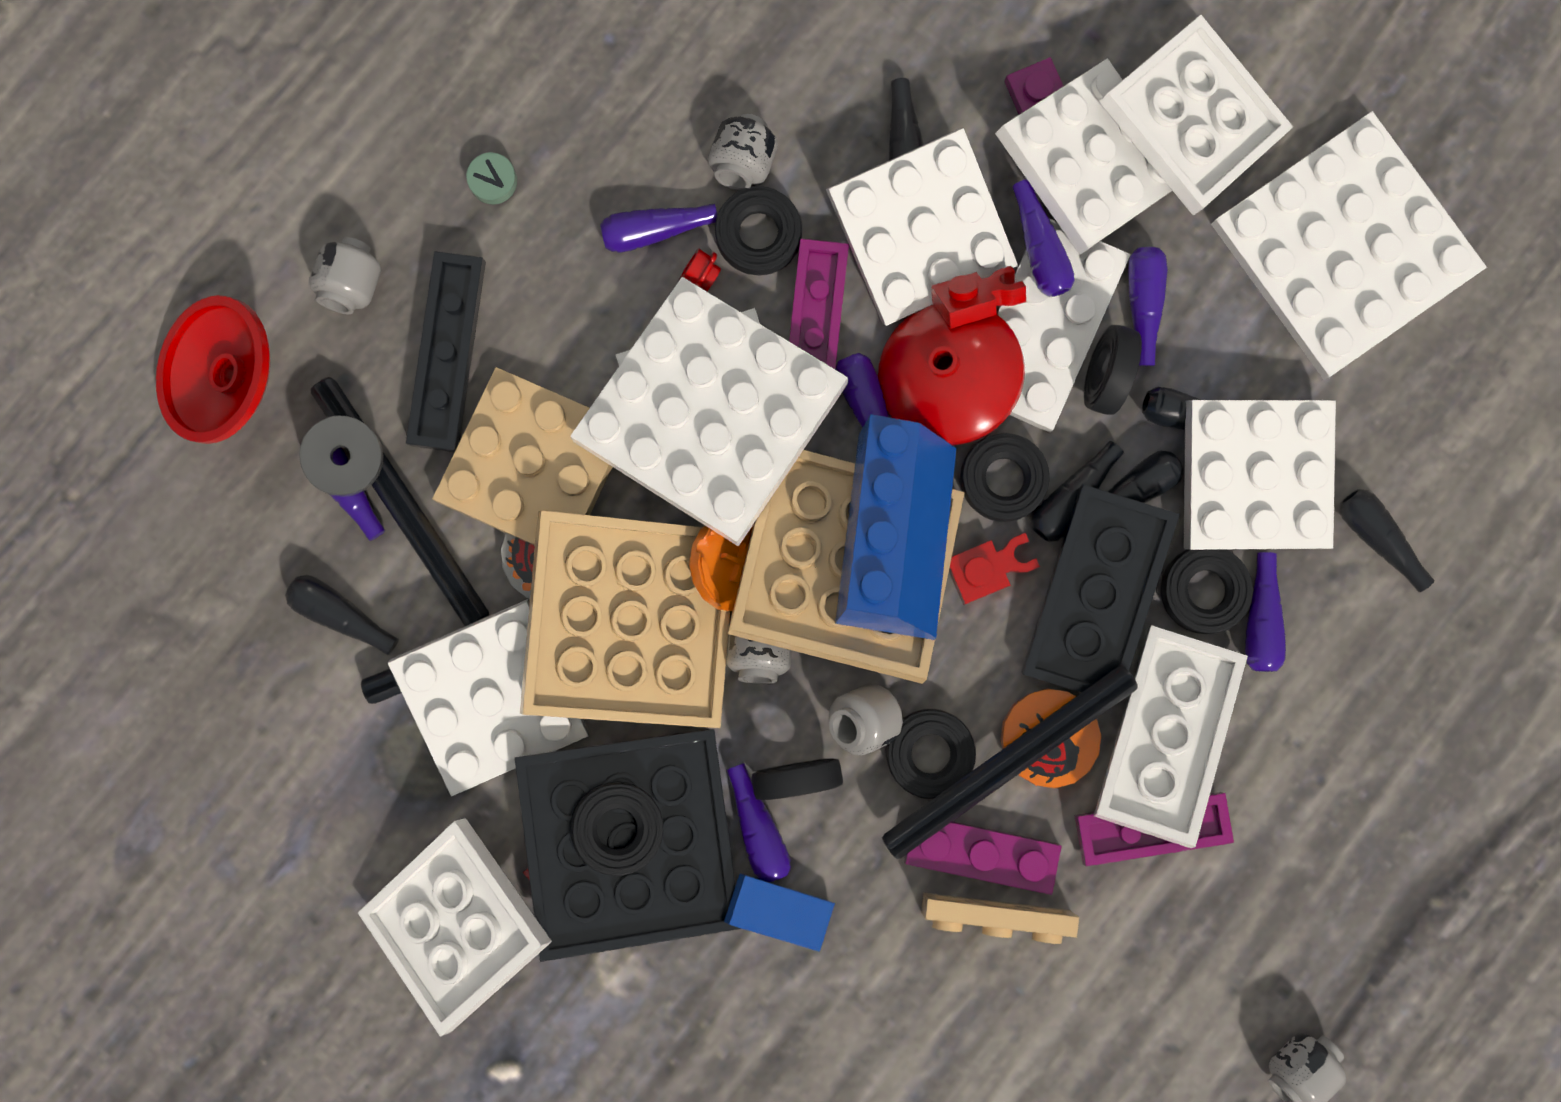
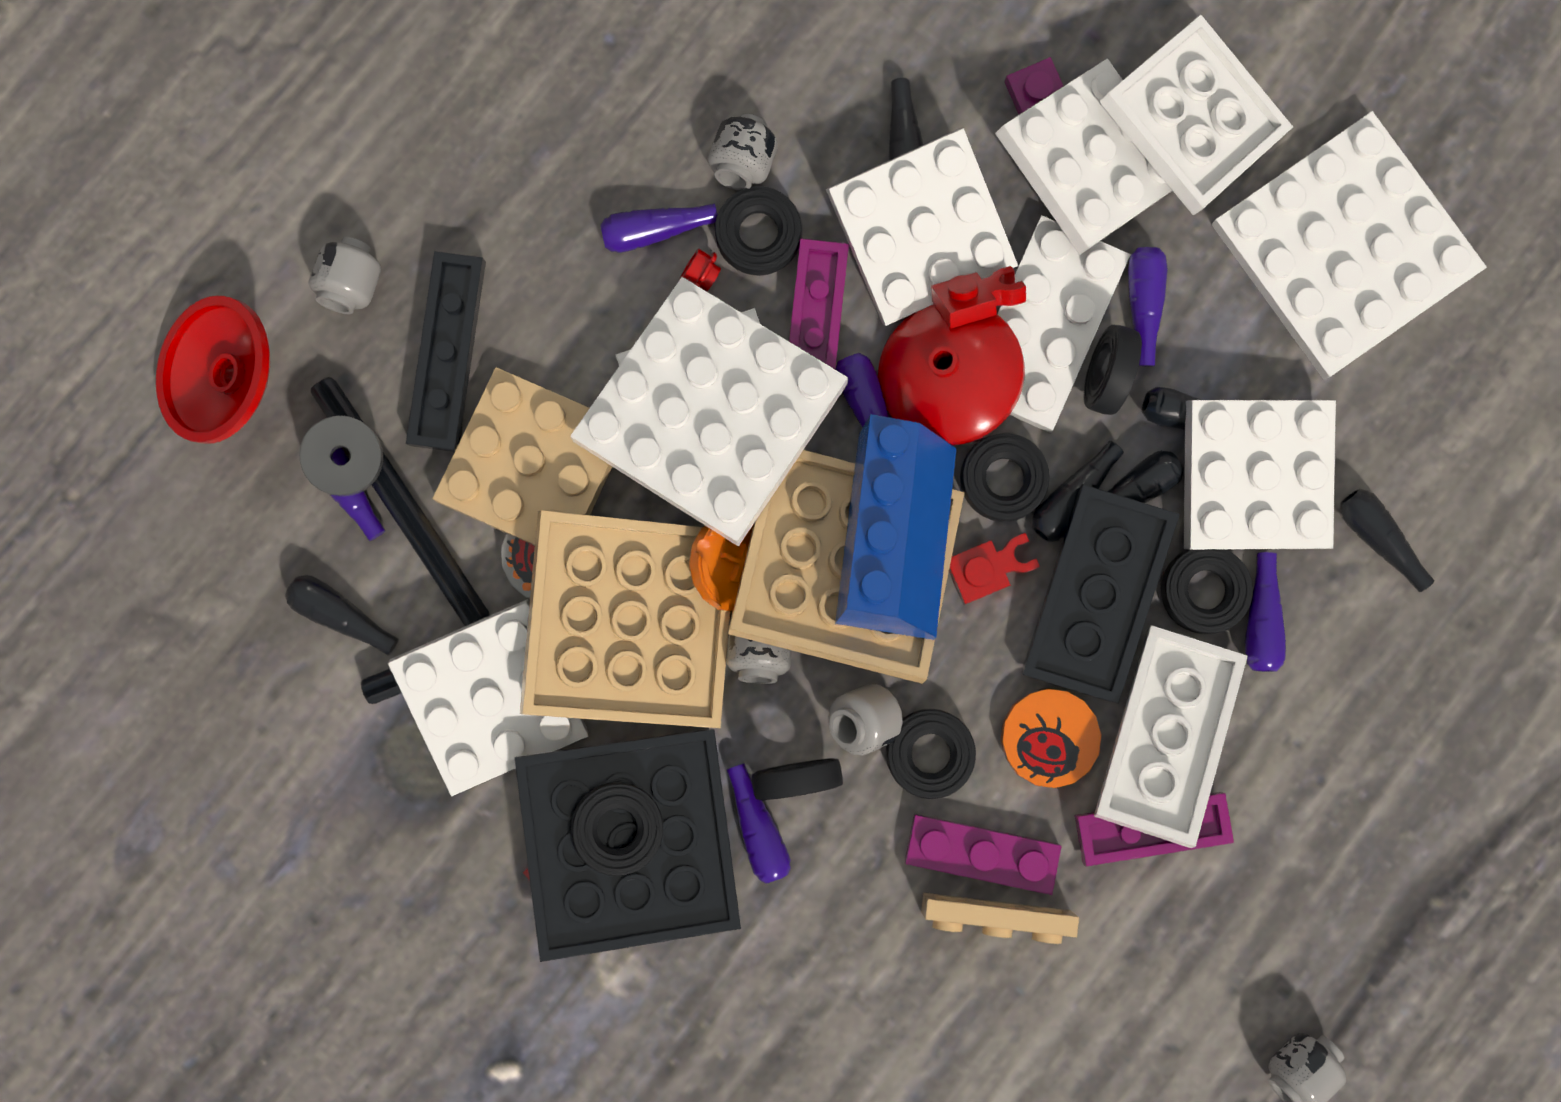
(453, 927): white plate -> none
(491, 178): sand green tile -> none
(779, 912): blue tile -> none
(1009, 762): black axle -> none
(1045, 251): dark purple piece -> none

